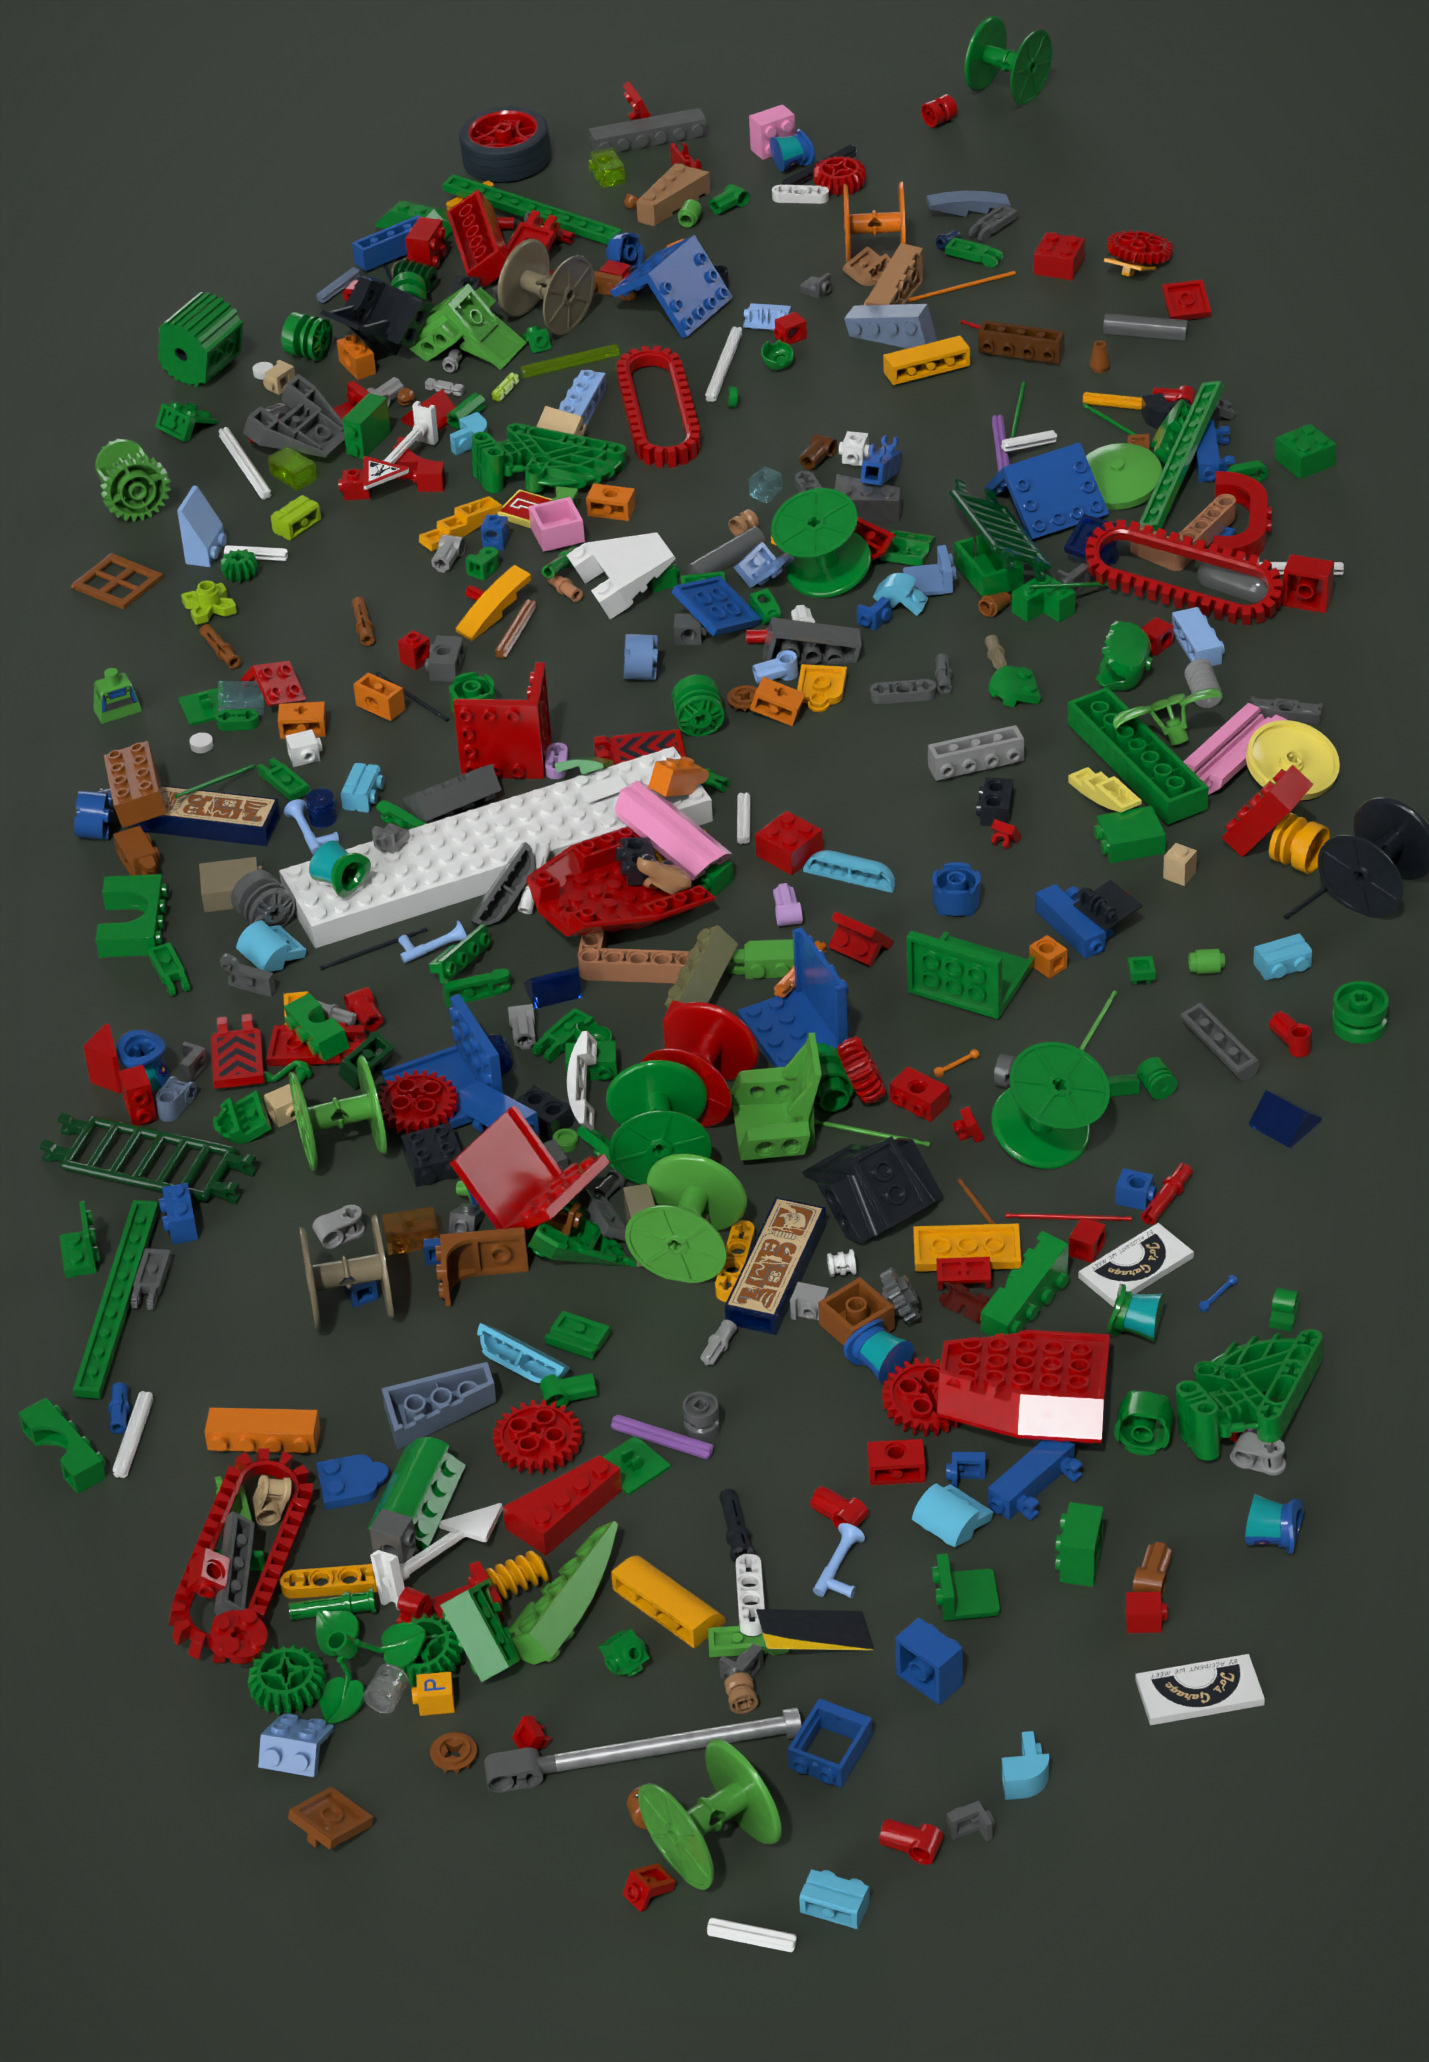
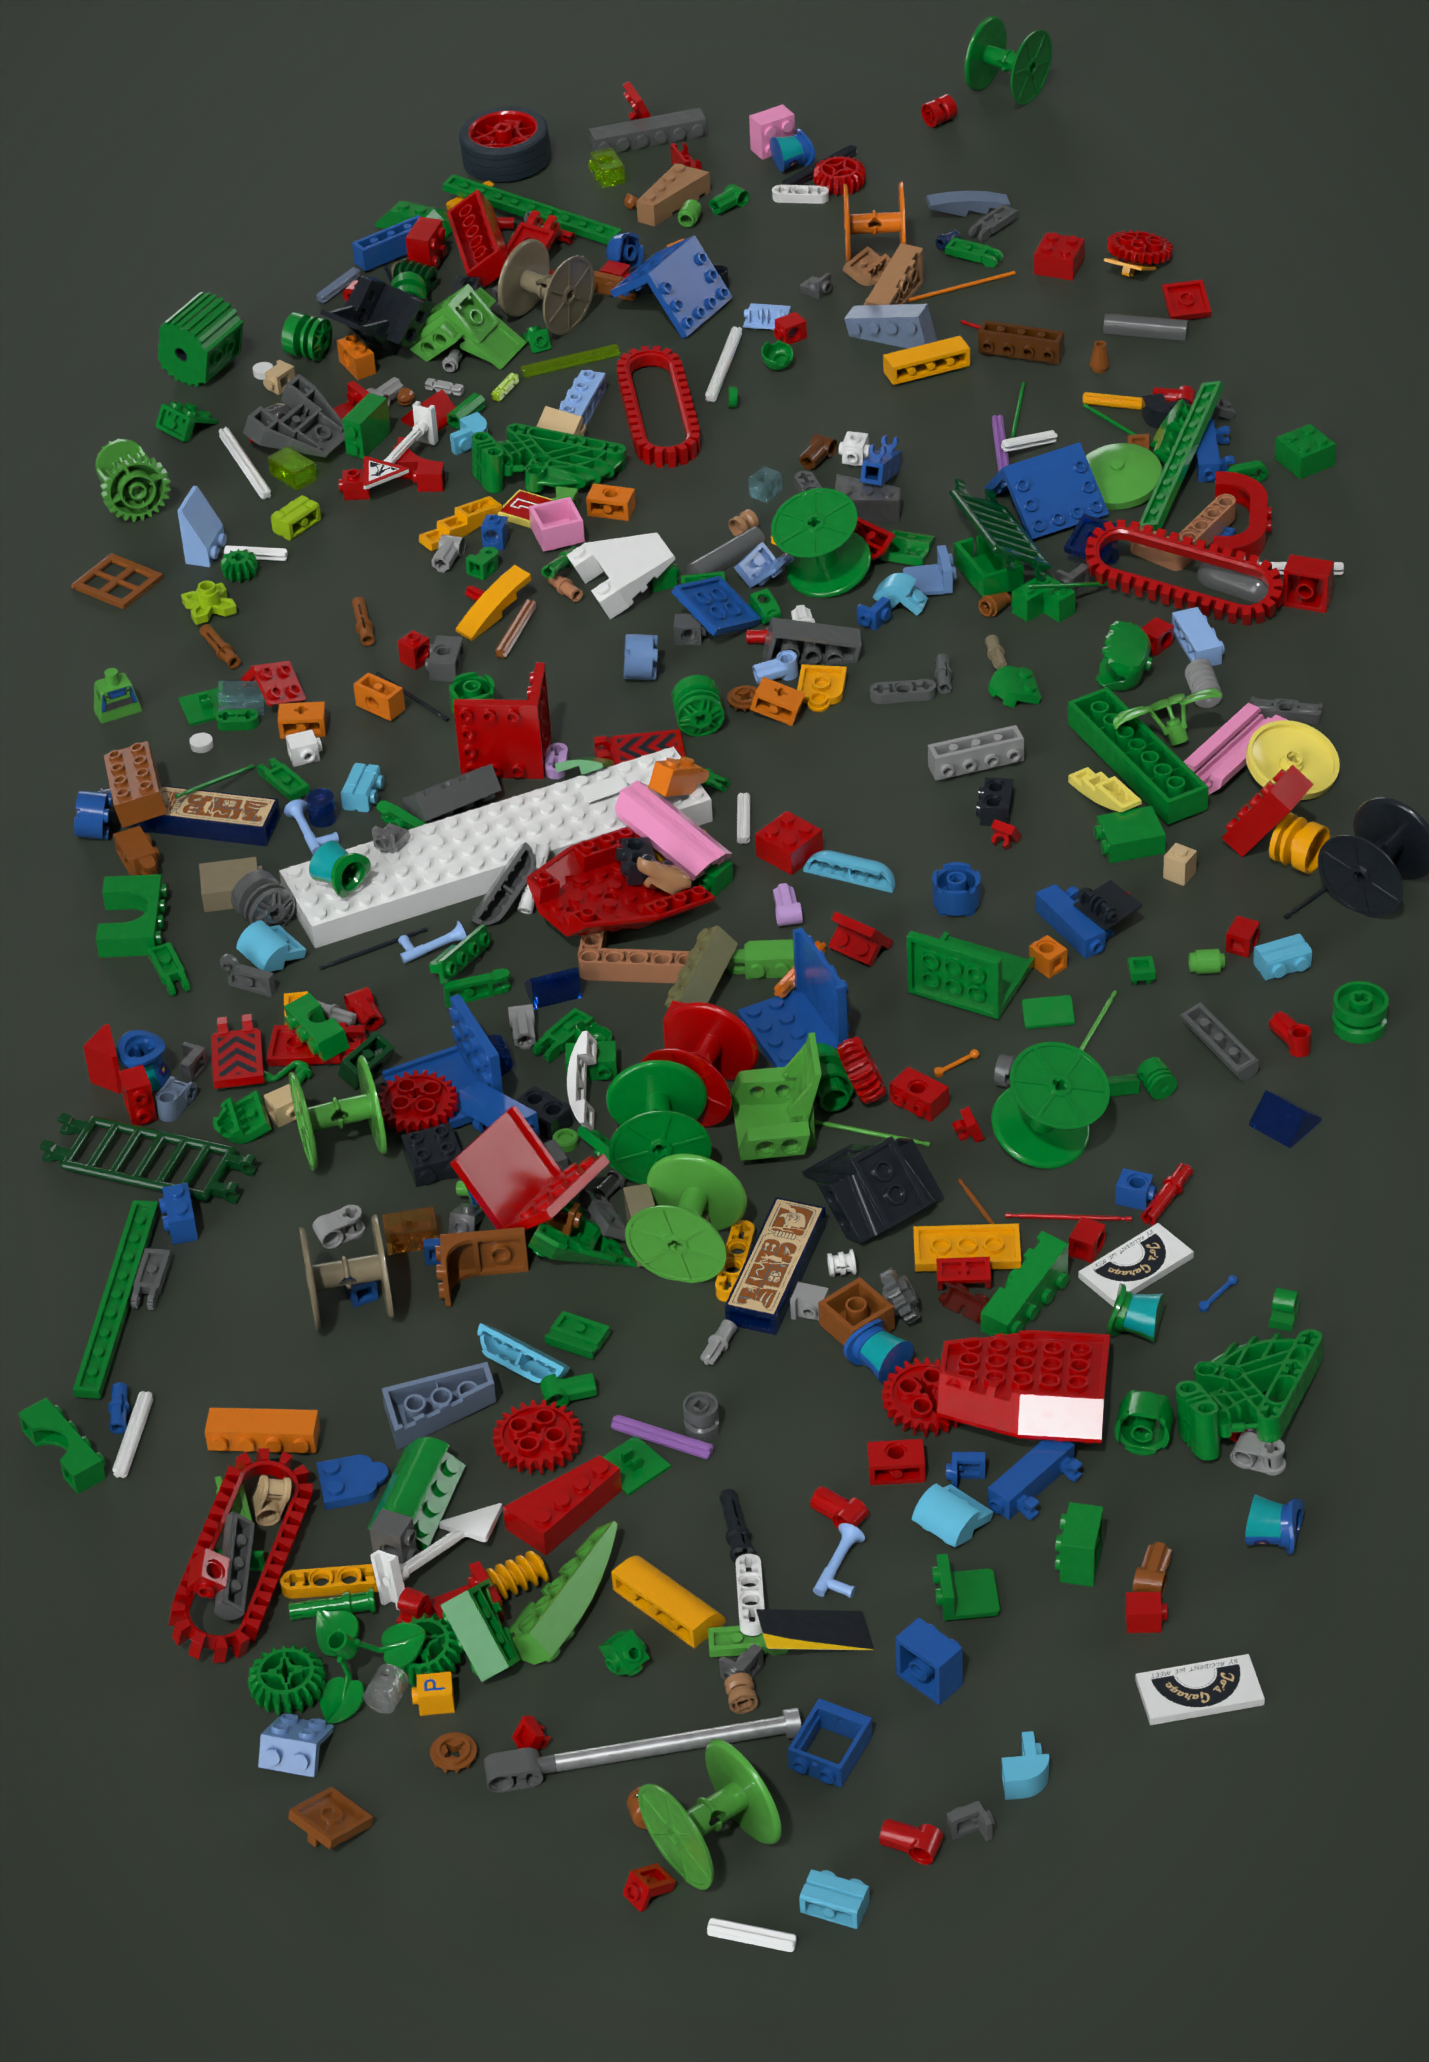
(78, 1249): green bracket -> none
(241, 1622): red plate -> none
(1048, 1012): none -> green slope
(1242, 936): none -> red brick

